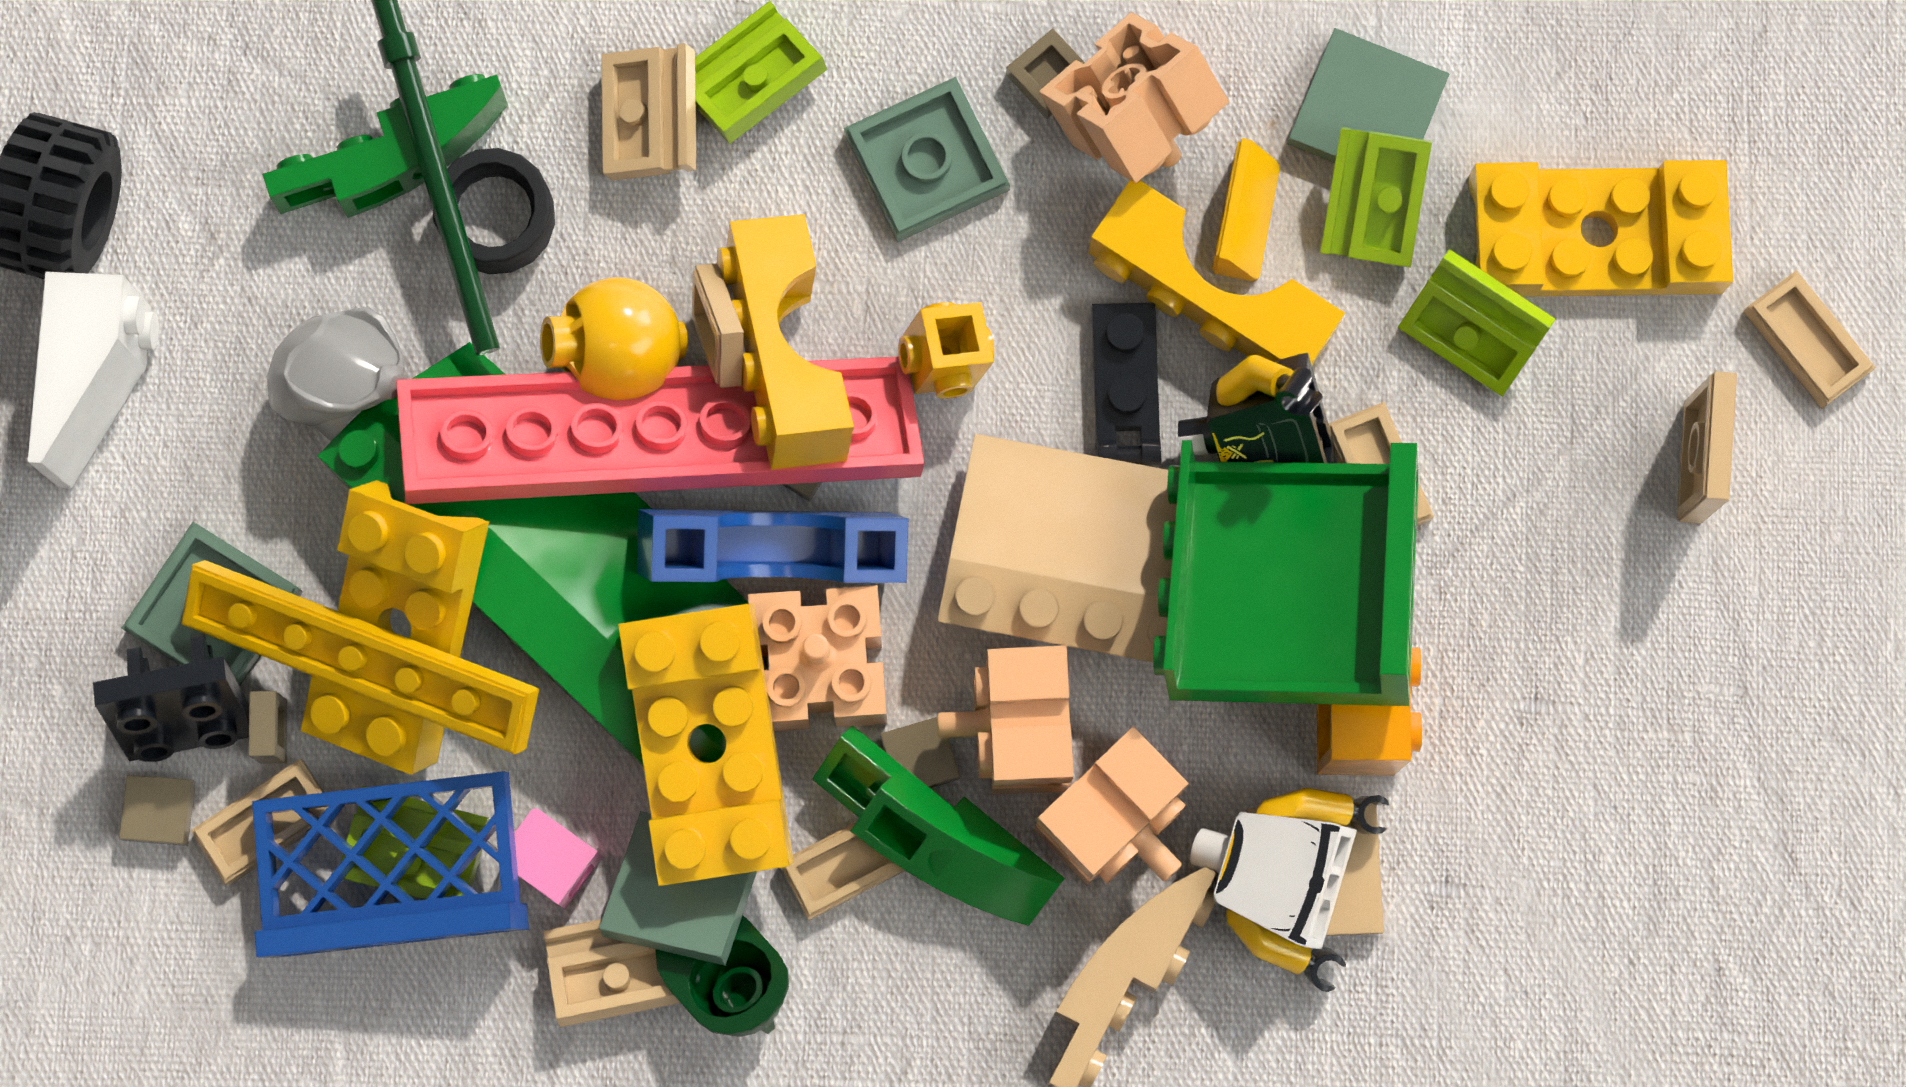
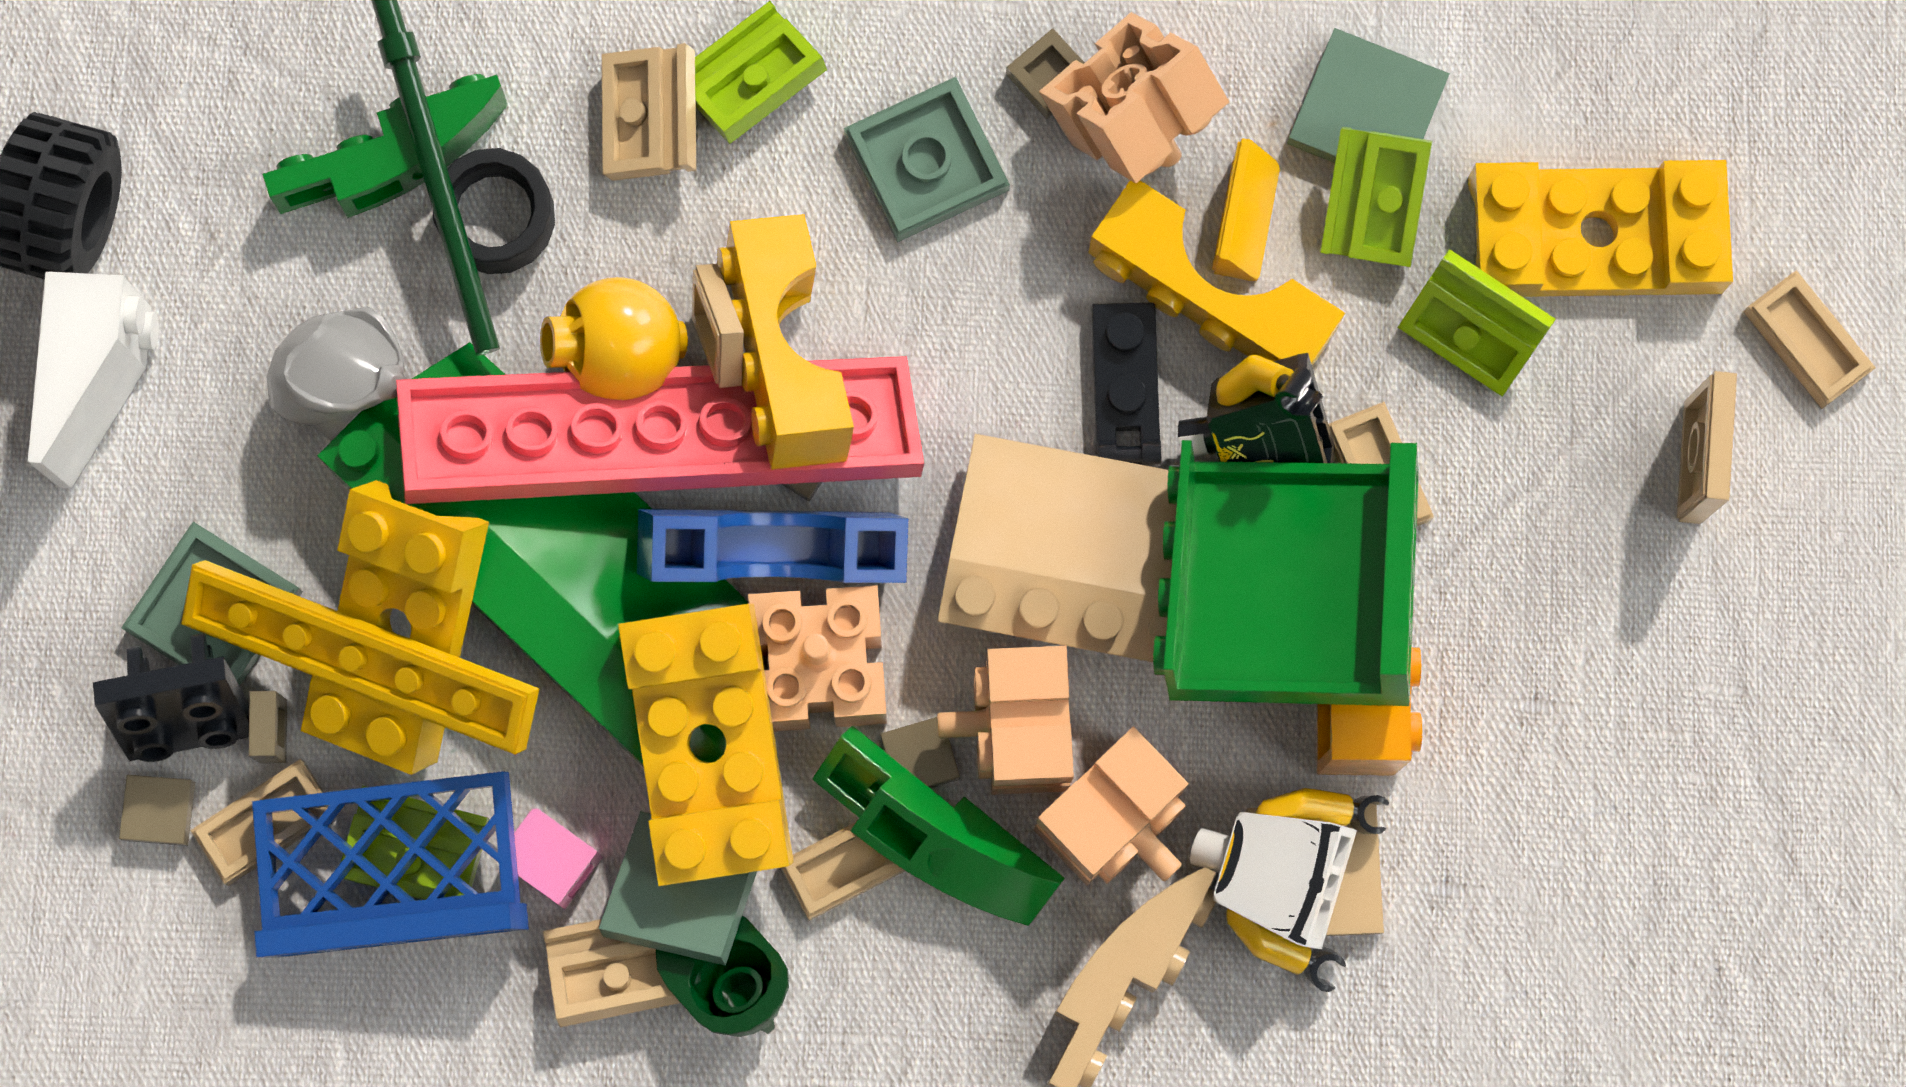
(947, 349): yellow brick -> none

